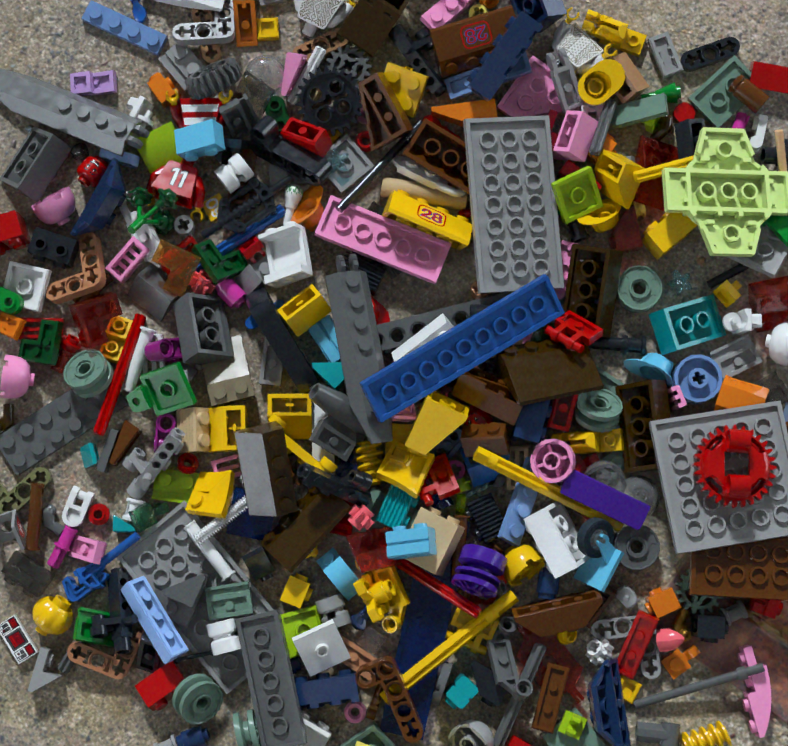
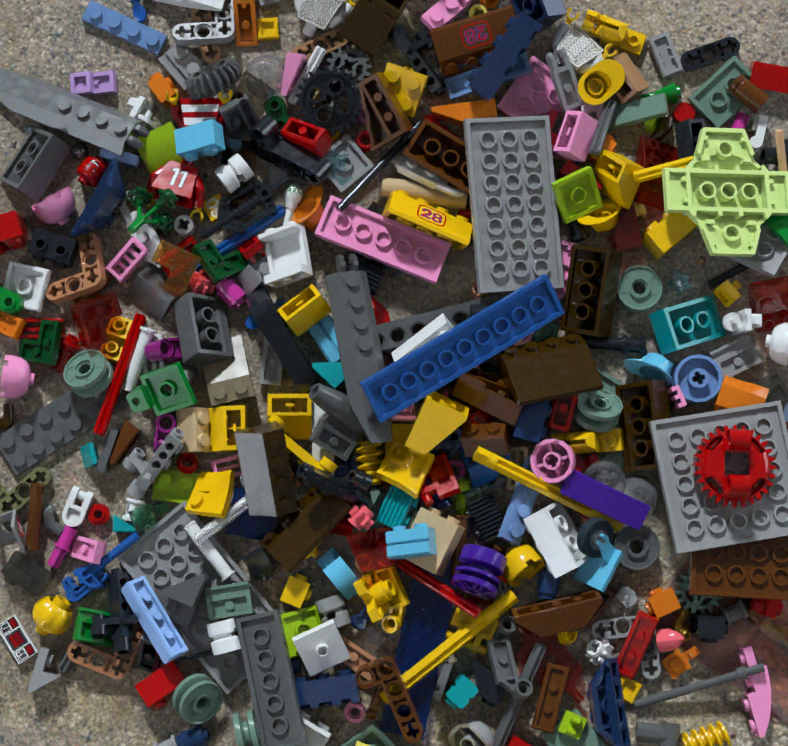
(578, 328): red plate -> none

